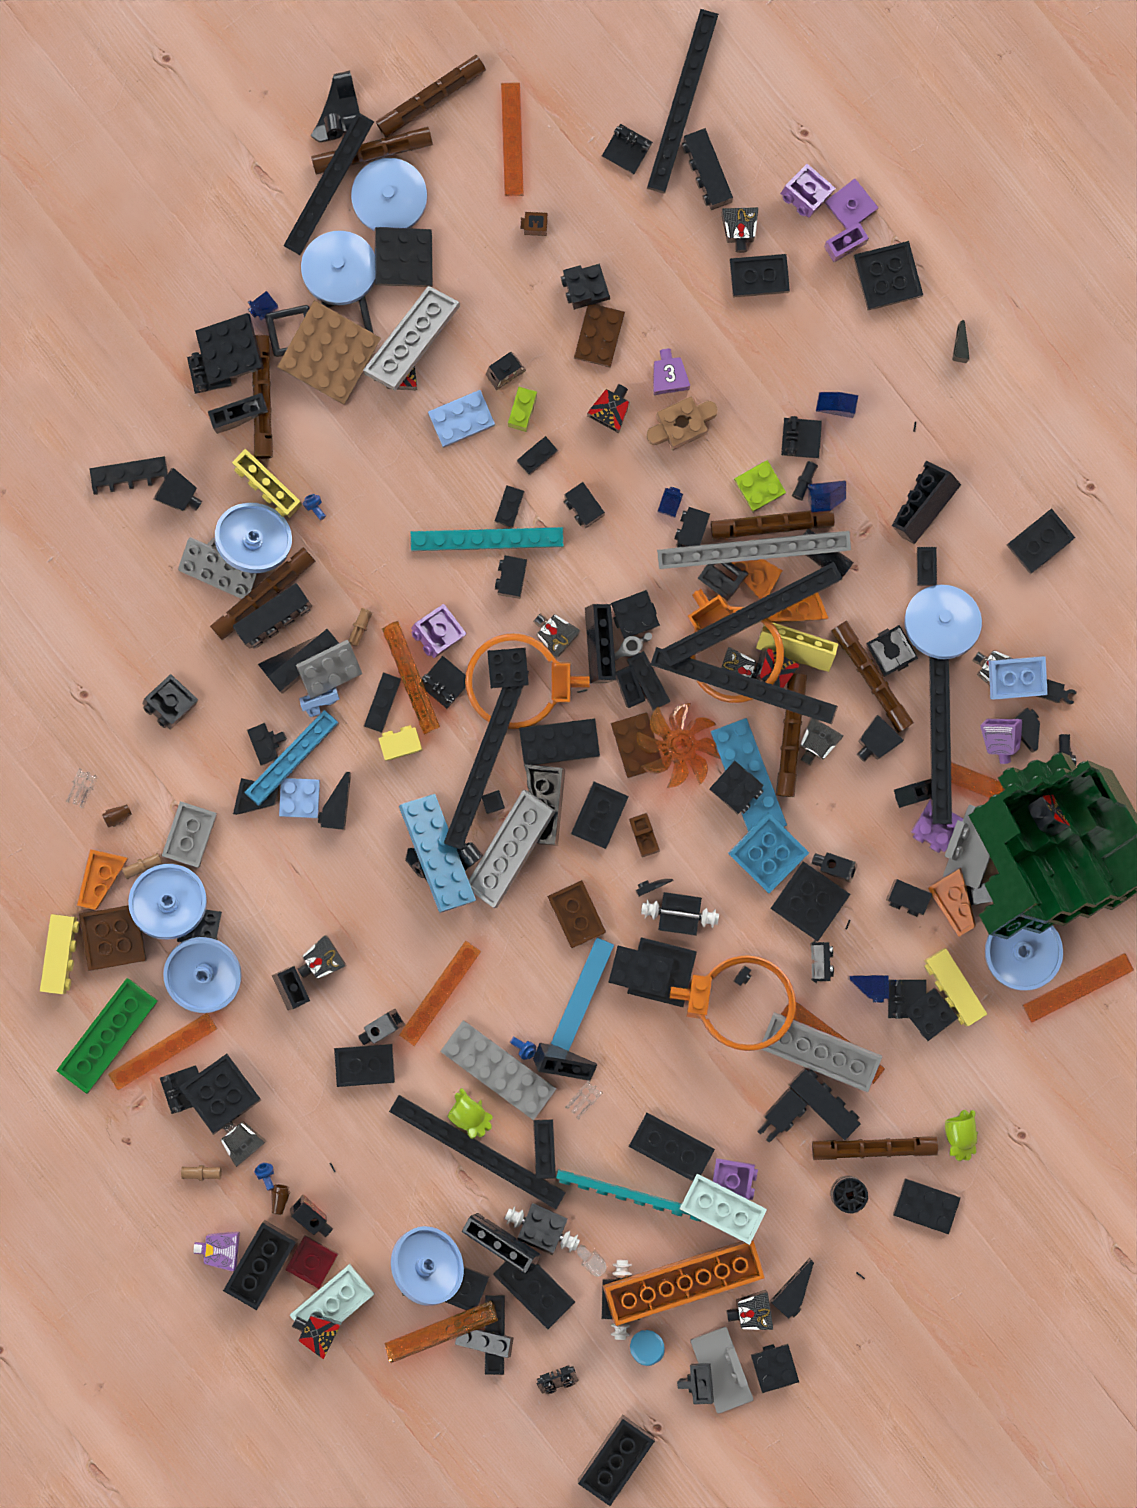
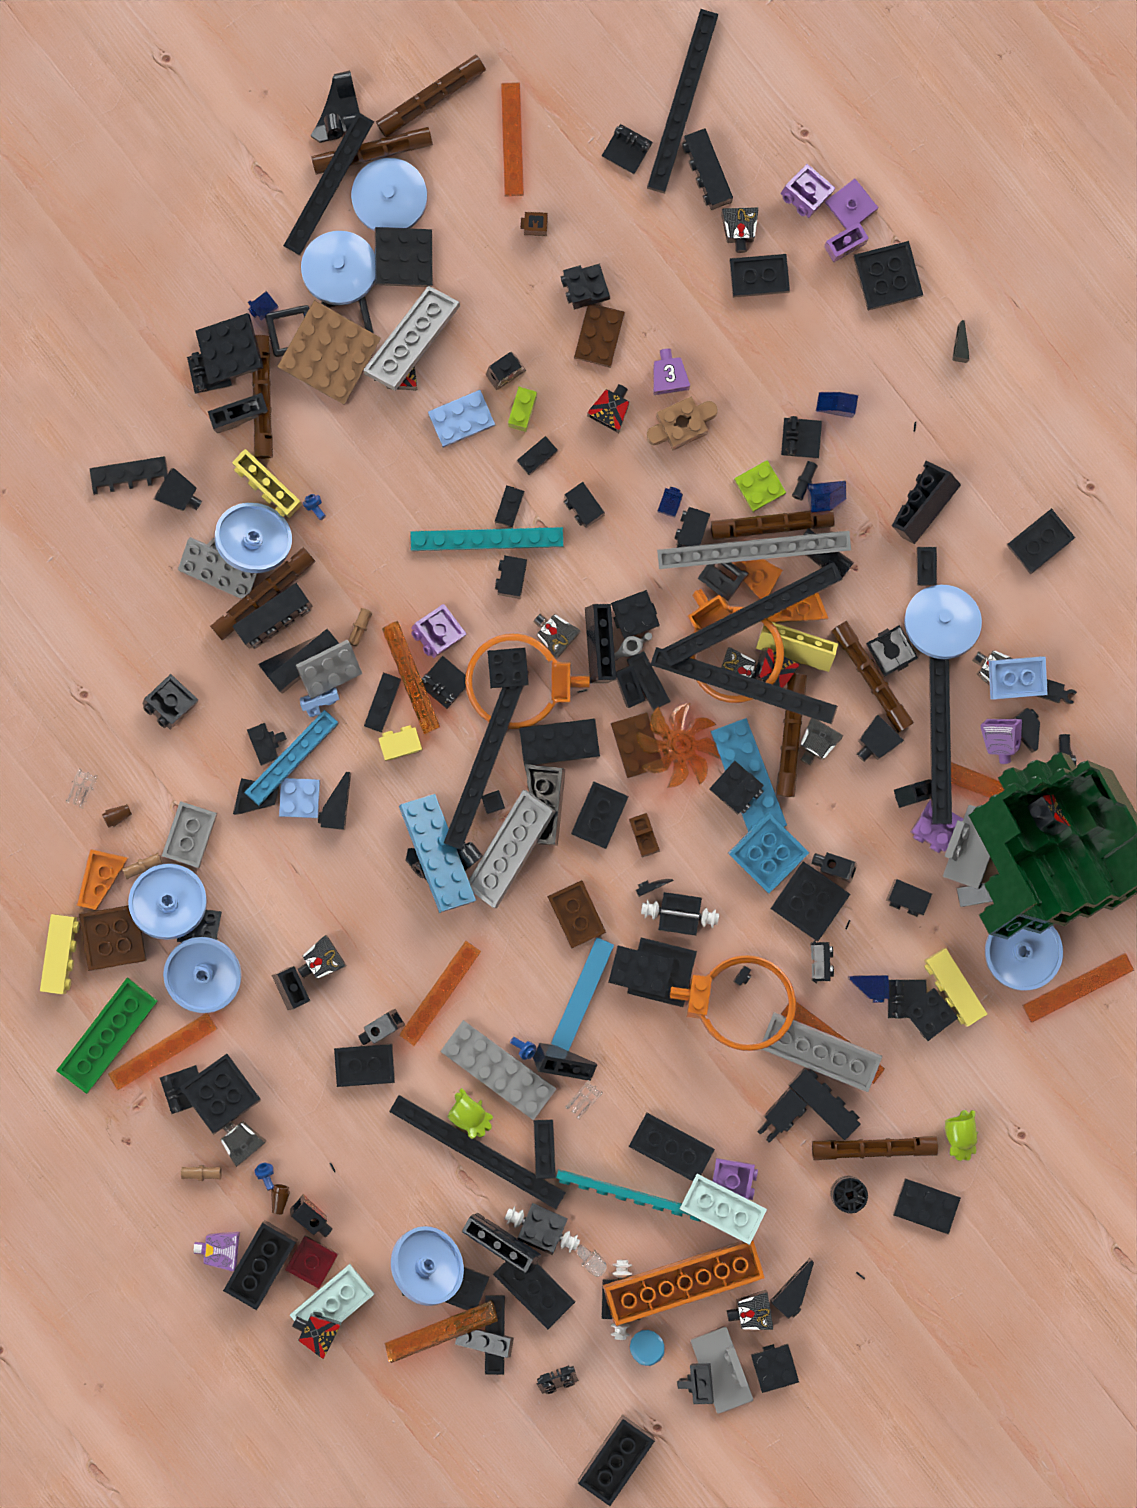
(954, 901): orange wing -> none

